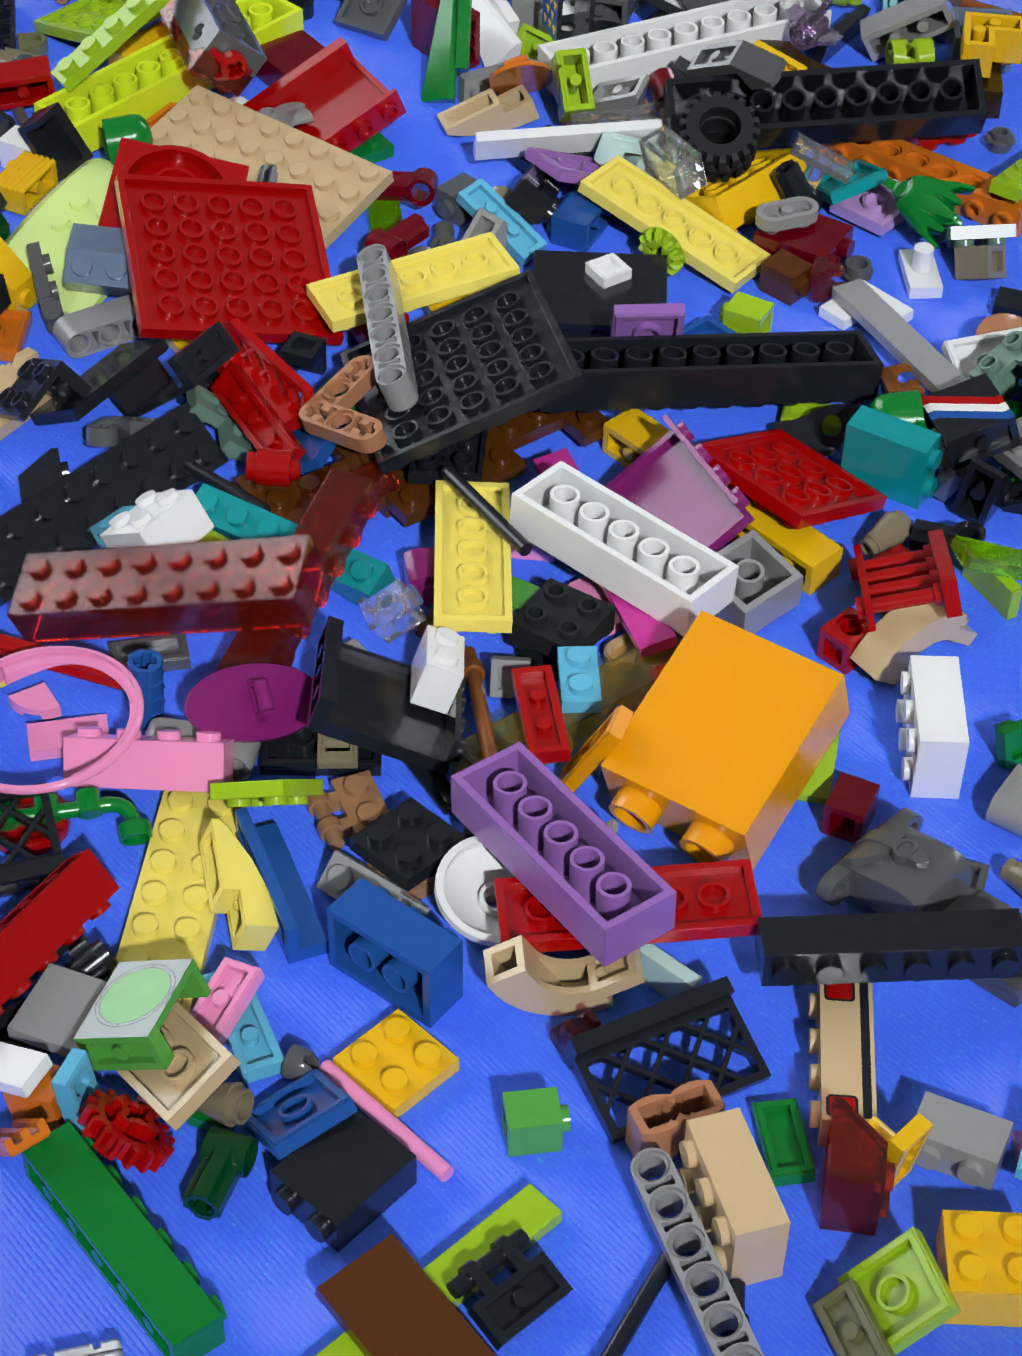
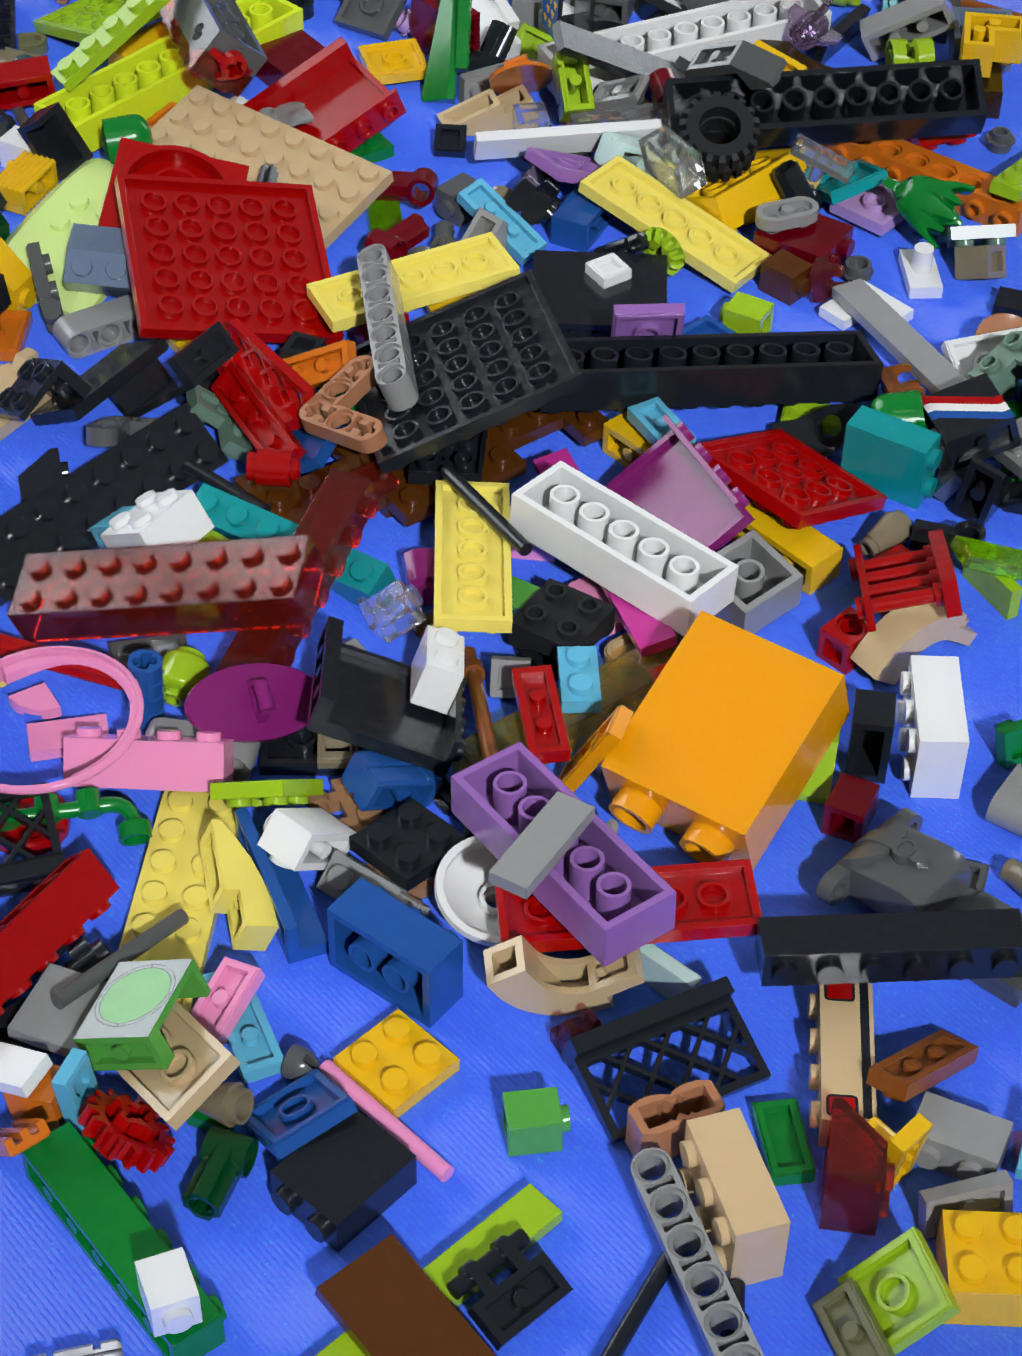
(128, 952): none -> dark grey bar
(168, 1292): none -> white brick
(183, 670): none -> lime head
(303, 838): none -> white brick
(322, 363): none -> orange plate
(387, 782): none -> blue brick
(394, 61): none -> yellow plate
(404, 23): none -> lavender plate
(450, 140): none -> black tile
(494, 47): none -> black piece
(530, 115): none -> clear panel
(541, 845): none -> light grey tile
(605, 52): none -> tile
(629, 245): none -> black axle
(648, 419): none -> medium azure plate
(871, 735): none -> black piece
(921, 1065): none -> dark orange plate
(980, 1193): none -> light grey plate

